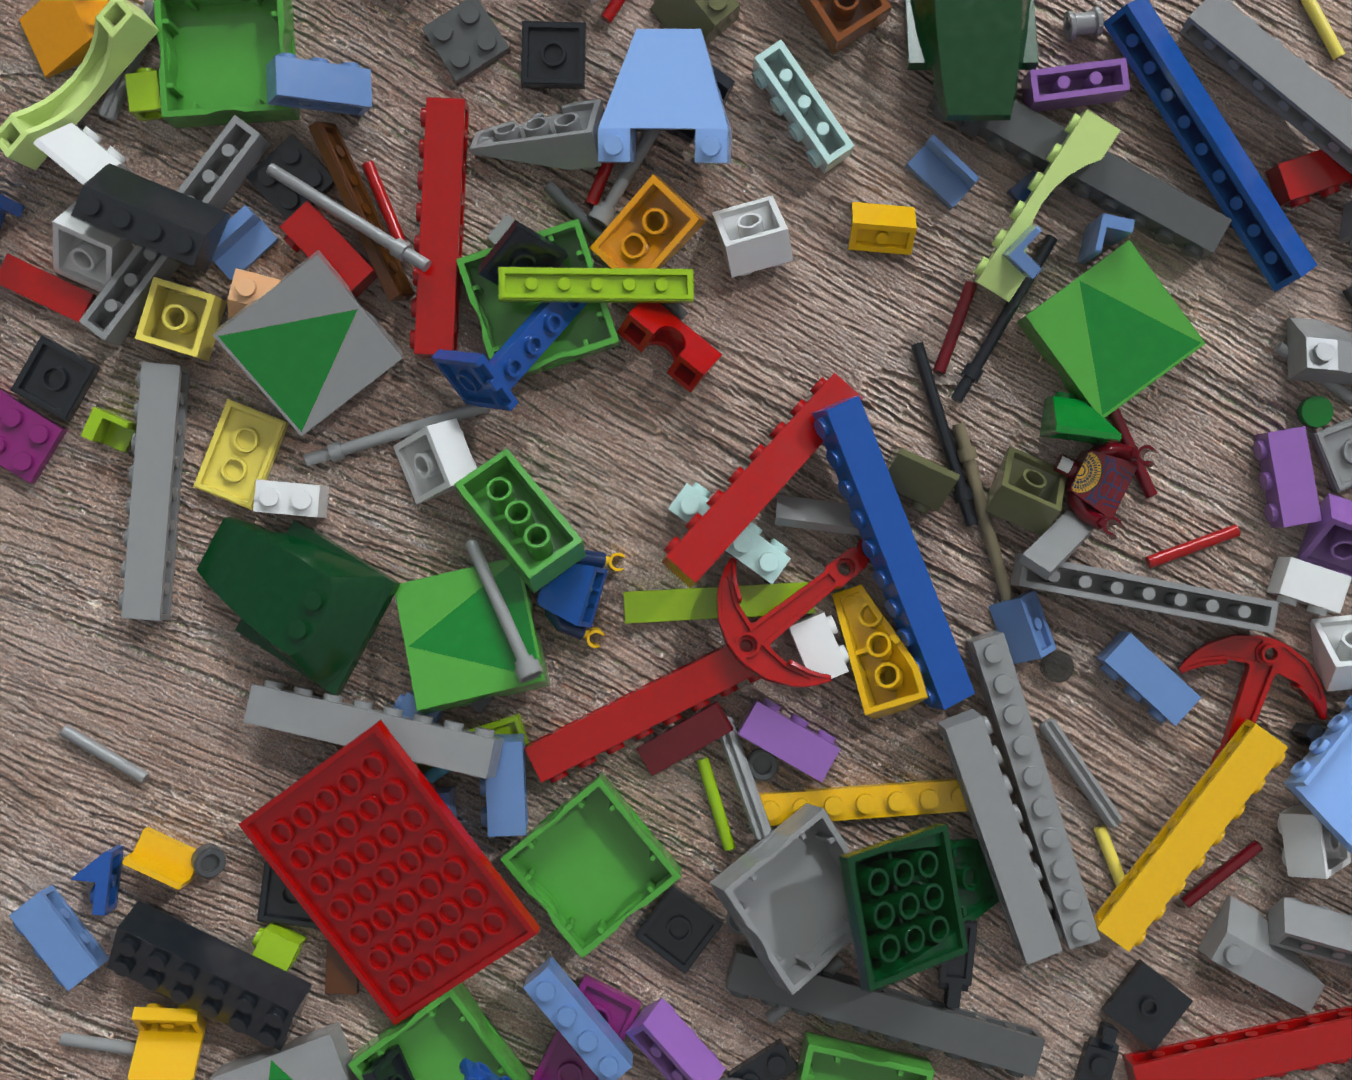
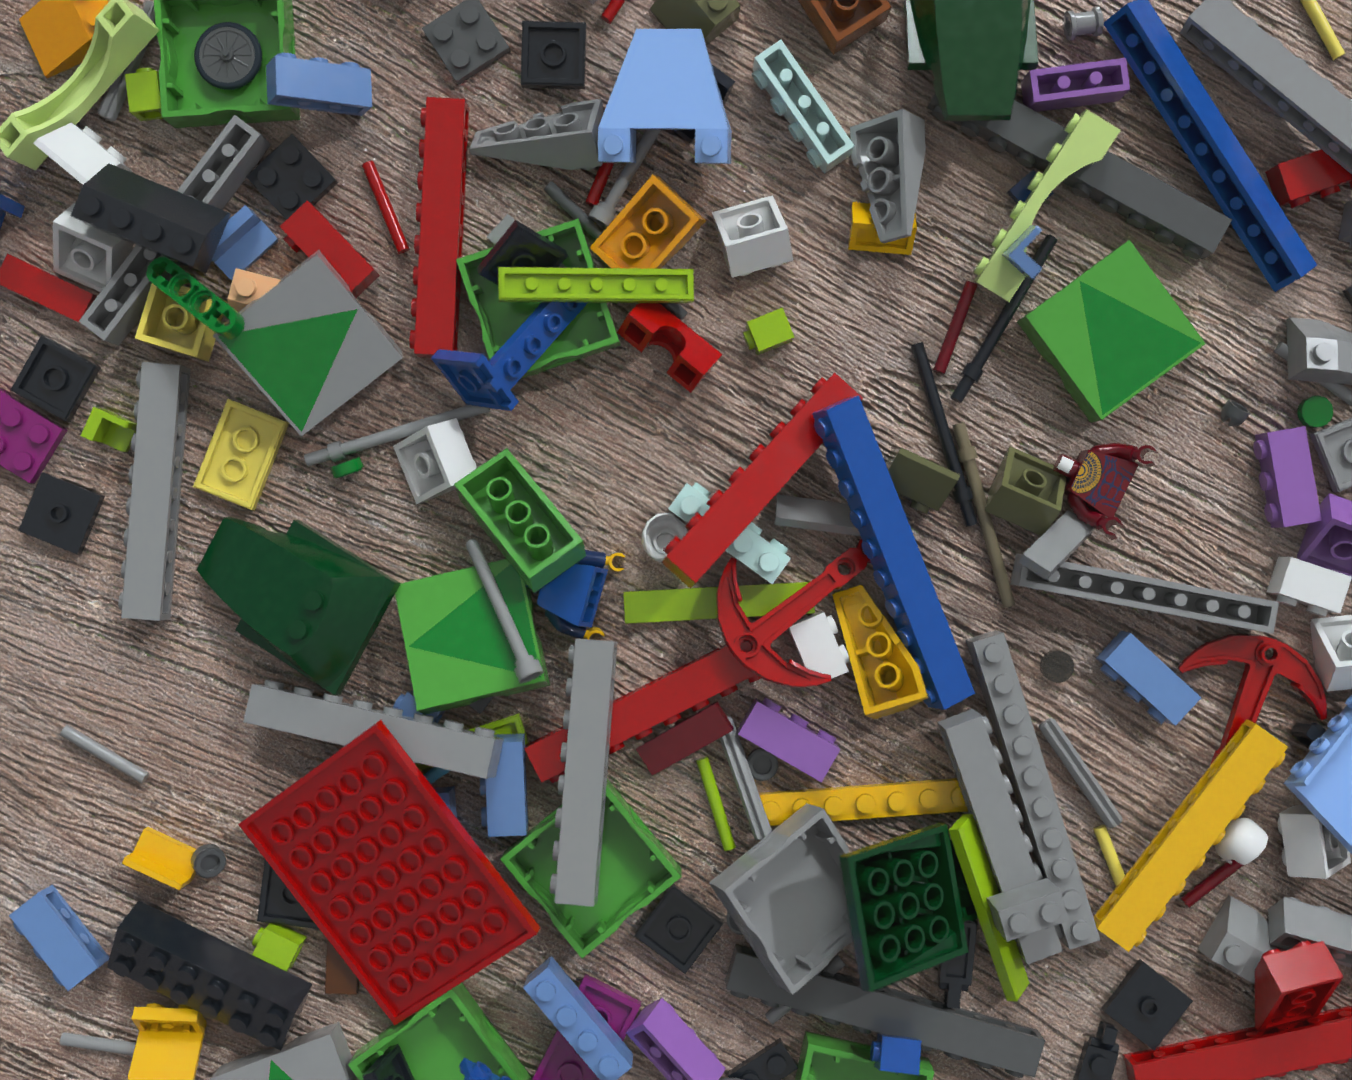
(61, 513): none -> black plate
(105, 873): blue slope -> none
(195, 297): none -> green beam
(228, 55): none -> dark grey wheel
(291, 498): white brick -> none
(346, 468): none -> green tile
(358, 201): reddish brown tile -> none
(398, 247): light grey bar -> none
(585, 772): none -> light grey brick
(659, 533): none -> white hair
(768, 332): none -> lime brick
(890, 163): none -> light grey wedge
(896, 1054): none -> blue brick
(942, 172): medium blue panel -> none
(980, 886): none -> lime tile
(1024, 627): medium blue panel -> none
(1027, 909): none -> light grey brick
(1075, 421): green slope -> none
(1103, 230): medium blue panel -> none
(1141, 472): dark red bar -> none
(1192, 546): red bar -> none
(1234, 411): none -> dark grey hinge
(1242, 841): none -> white hair
(1293, 984): none -> red slope

